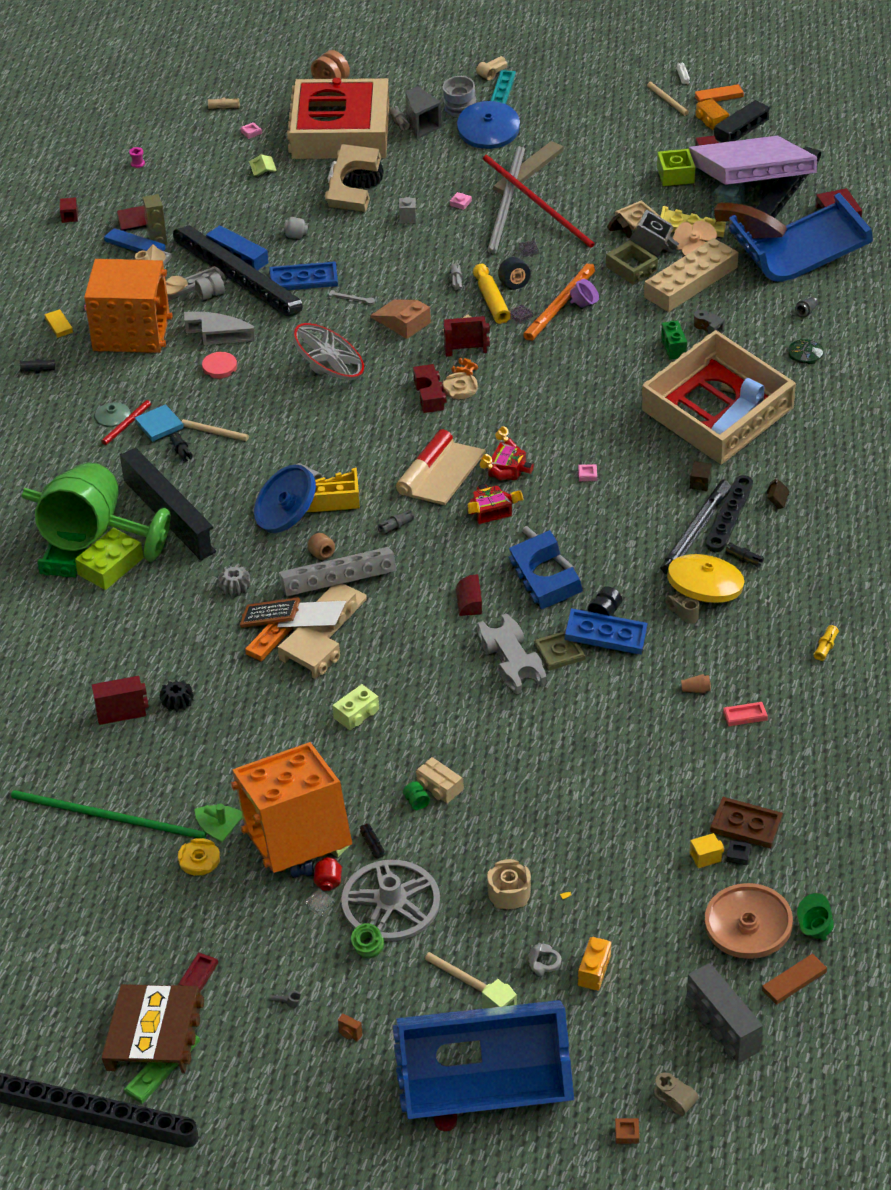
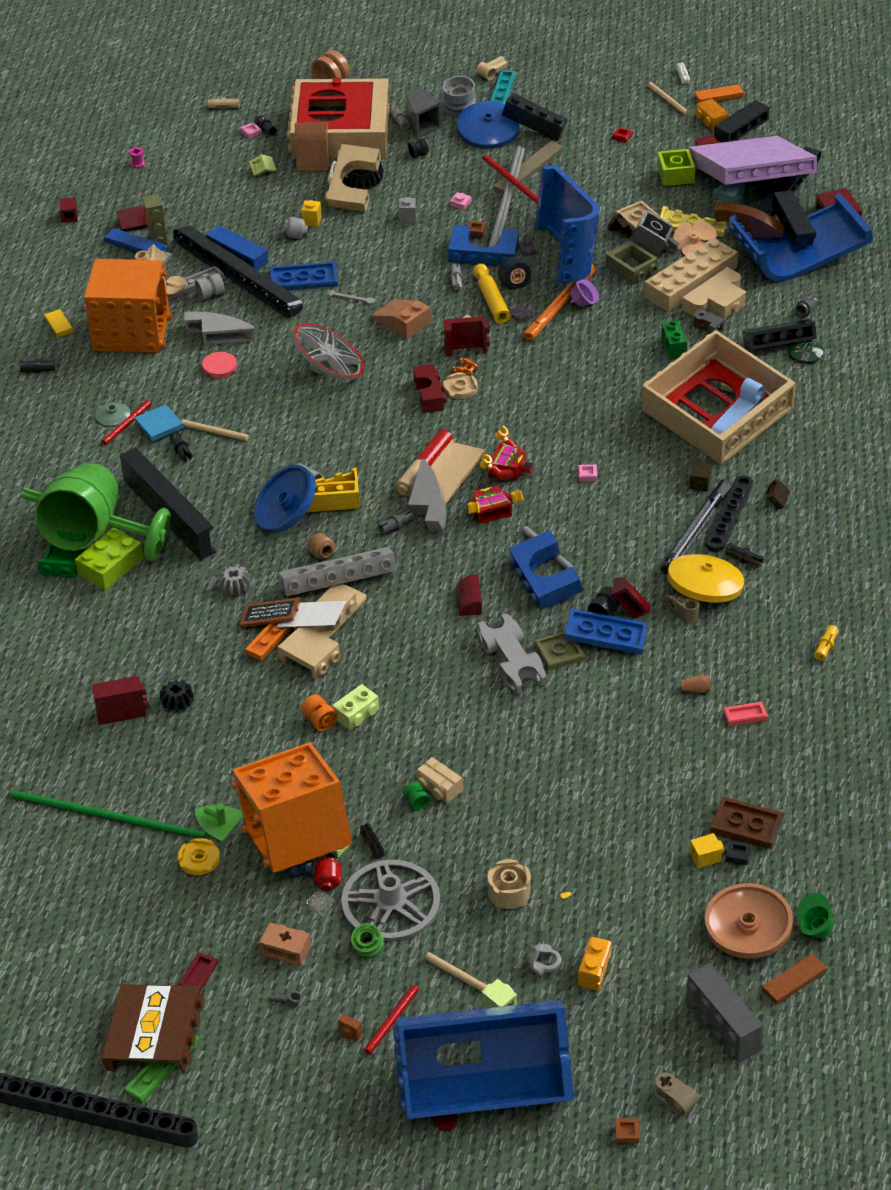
(265, 125): none -> black pin
(285, 944): none -> nougat brick
(311, 146): none -> nougat slope
(311, 213): none -> yellow brick
(318, 712): none -> orange wheel
(389, 1022): none -> red bar
(418, 147): none -> black wheel
(428, 498): none -> light grey slope
(462, 251): none -> blue arch
(477, 228): none -> dark orange plate
(534, 116): none -> black brick
(571, 219): none -> blue panel
(622, 134): none -> red tile
(629, 598): none -> dark red brick
(717, 295): none -> tan brick
(779, 334): none -> black brick
(793, 219): none -> black brick

